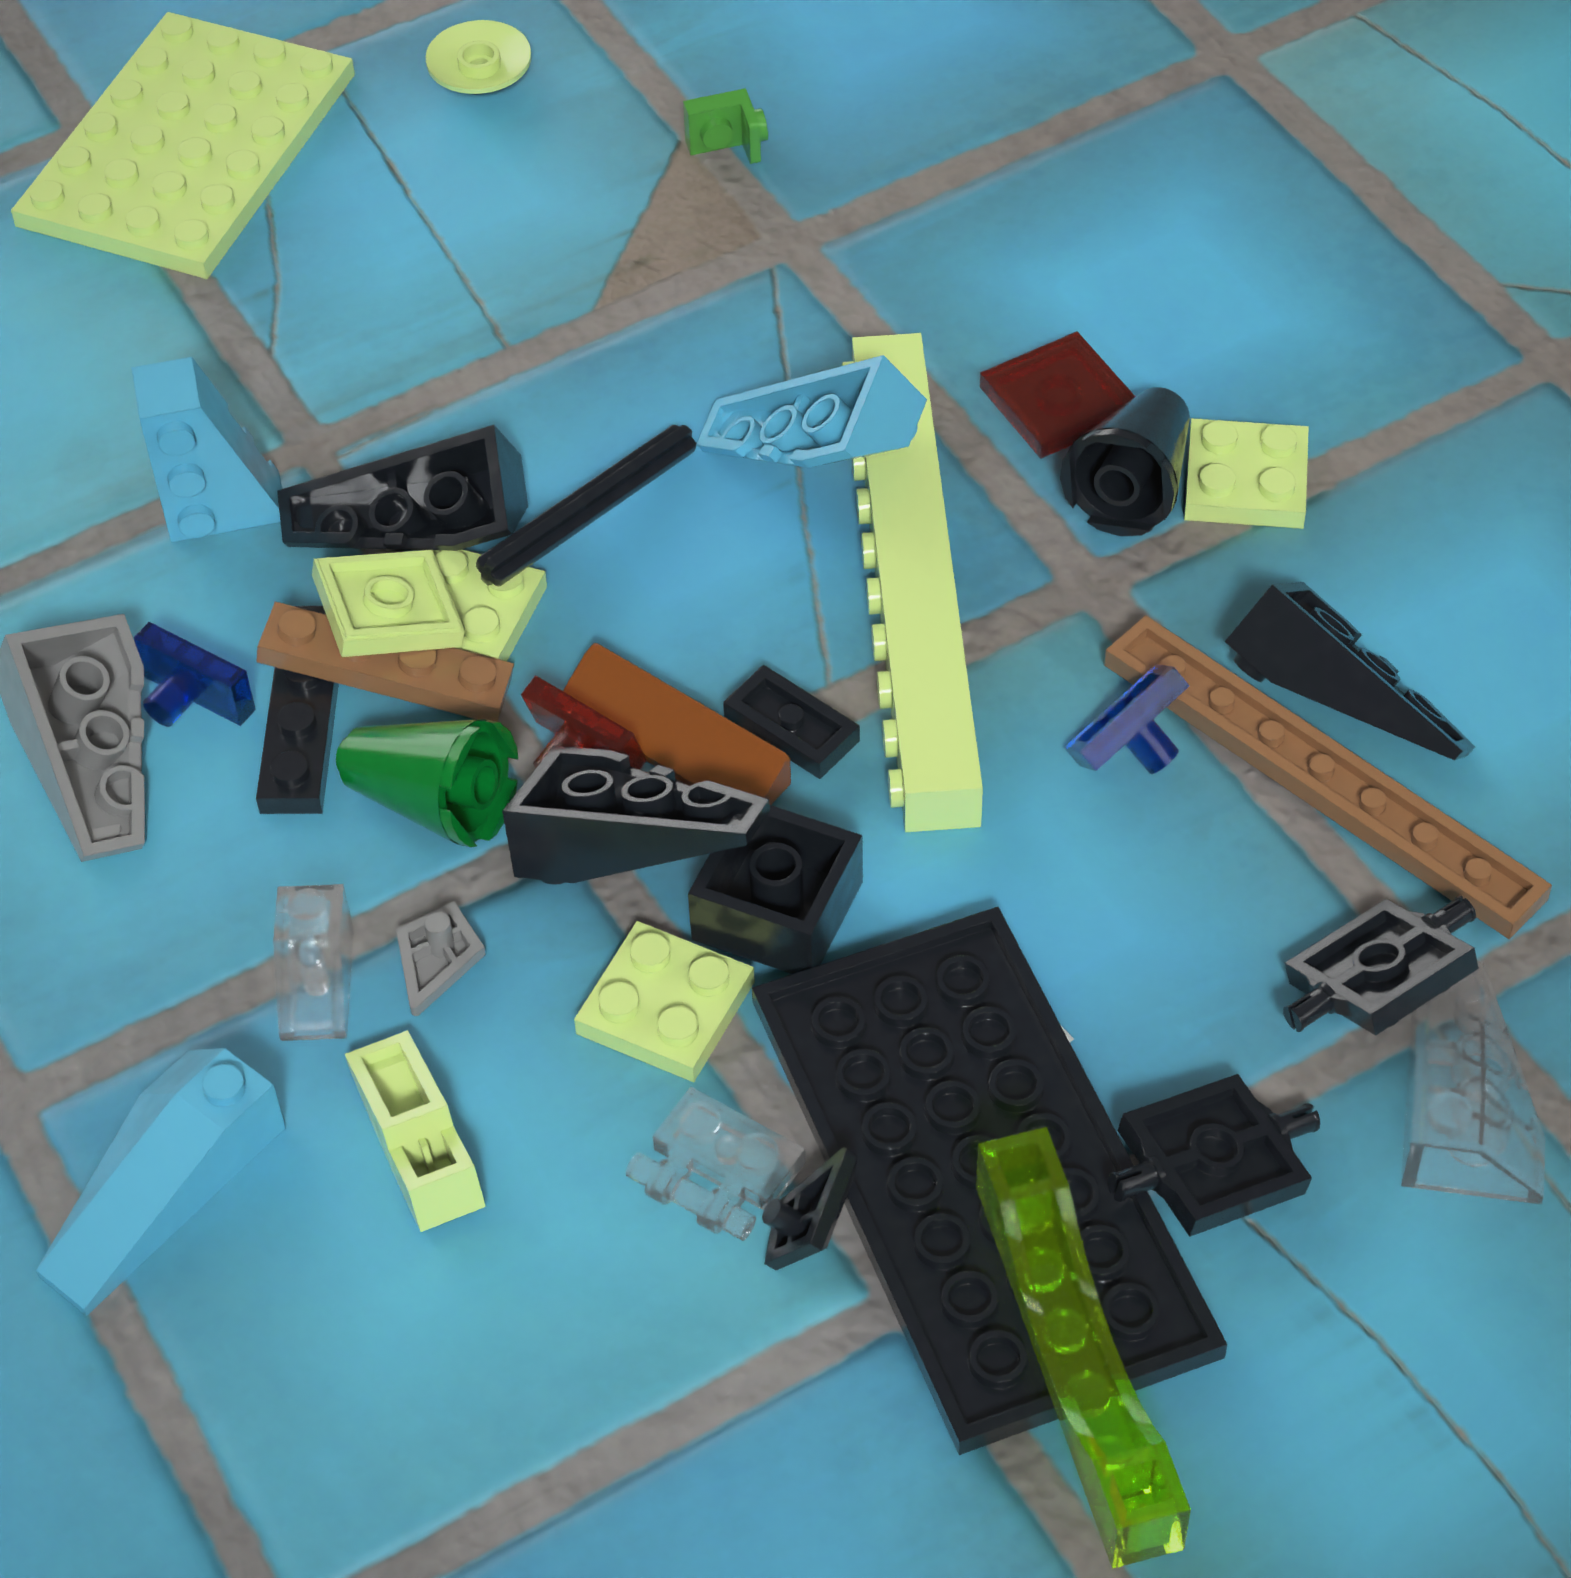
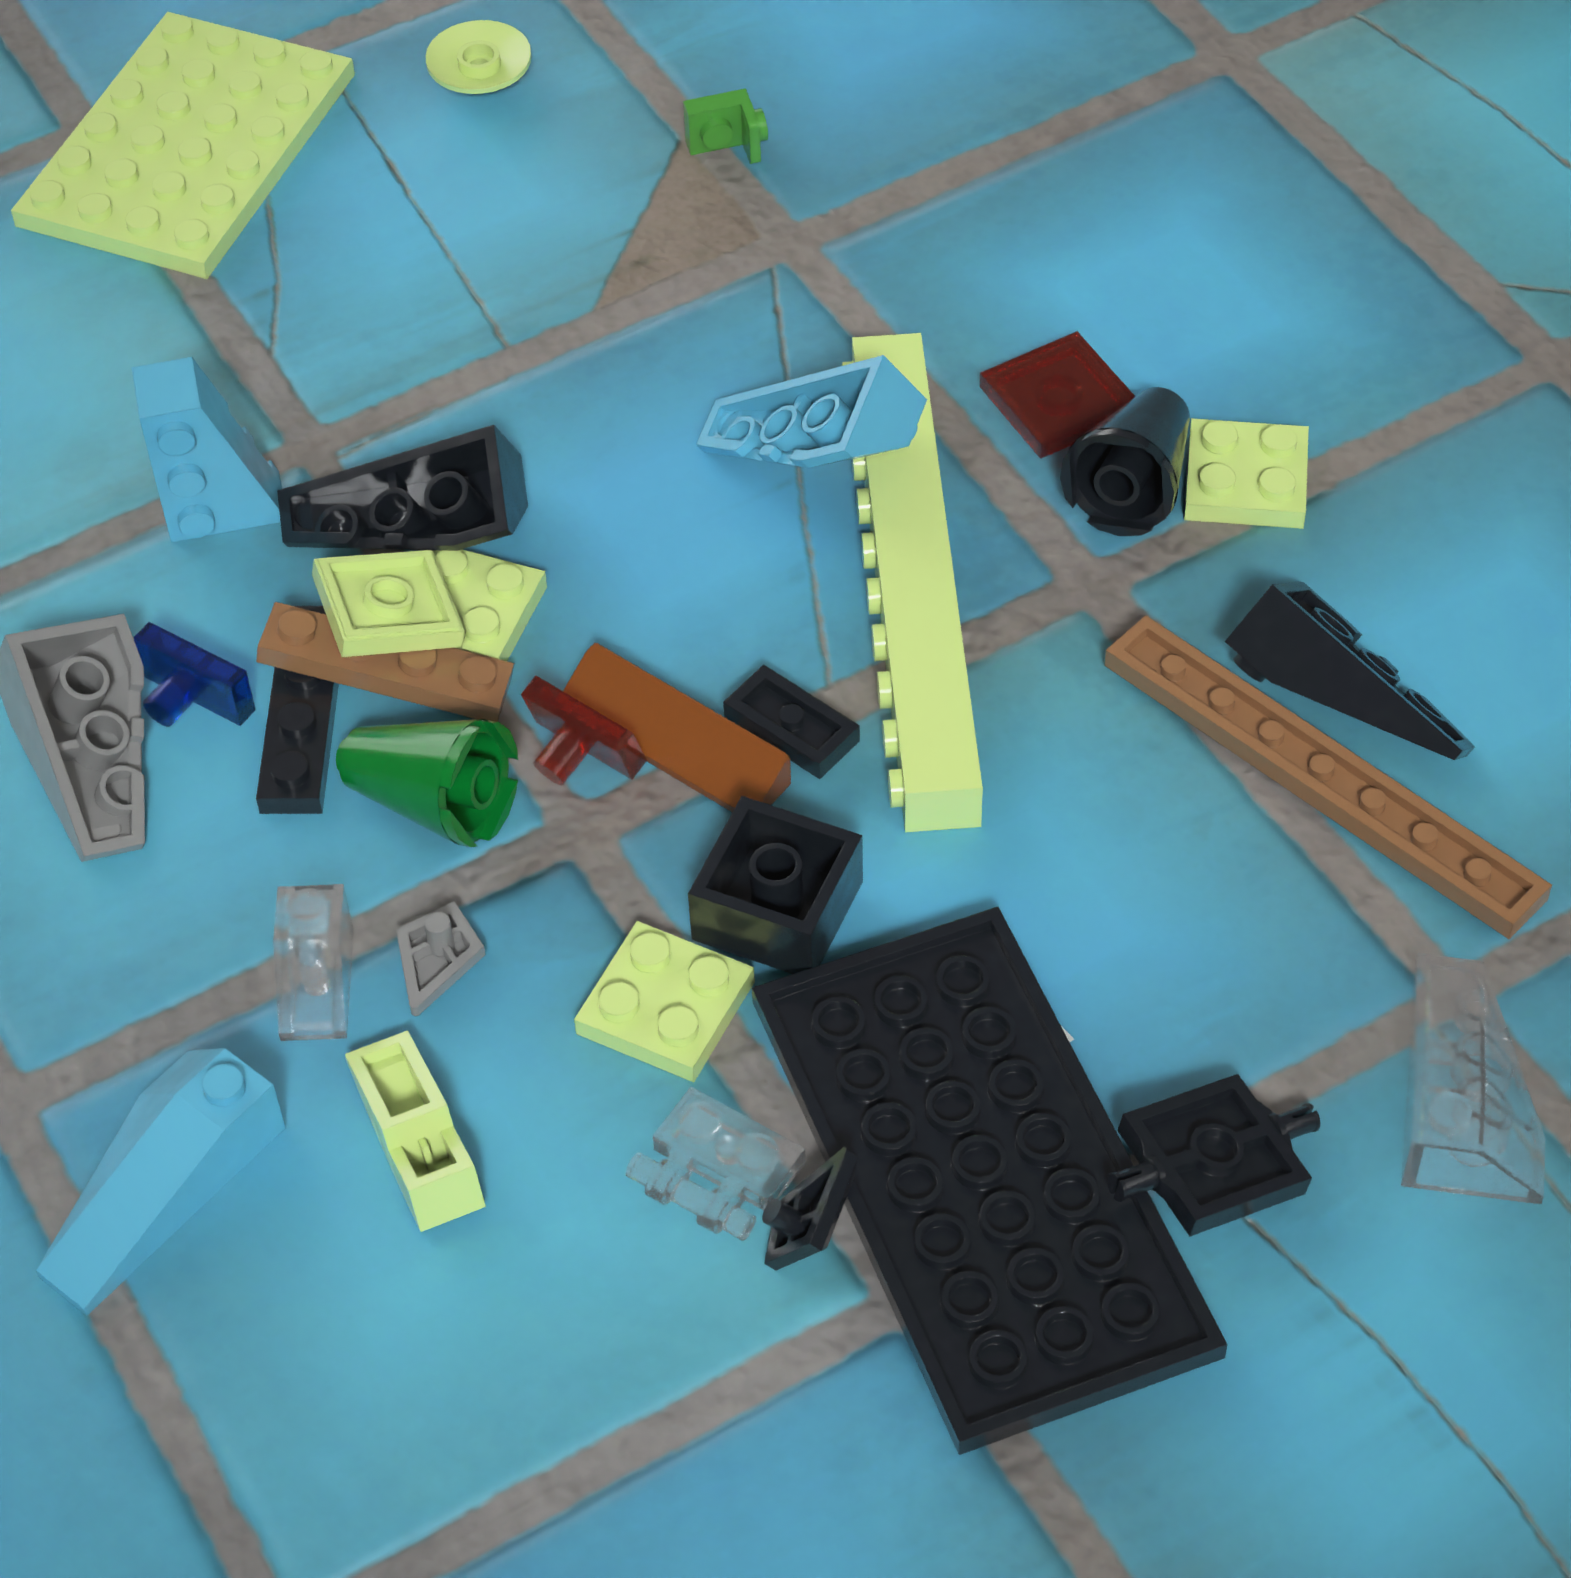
(585, 505): black axle -> none
(600, 817): black wedge -> none
(1108, 1432): clear neon green arch -> none
(1132, 724): clear blue tile -> none
(1381, 965): black plate -> none

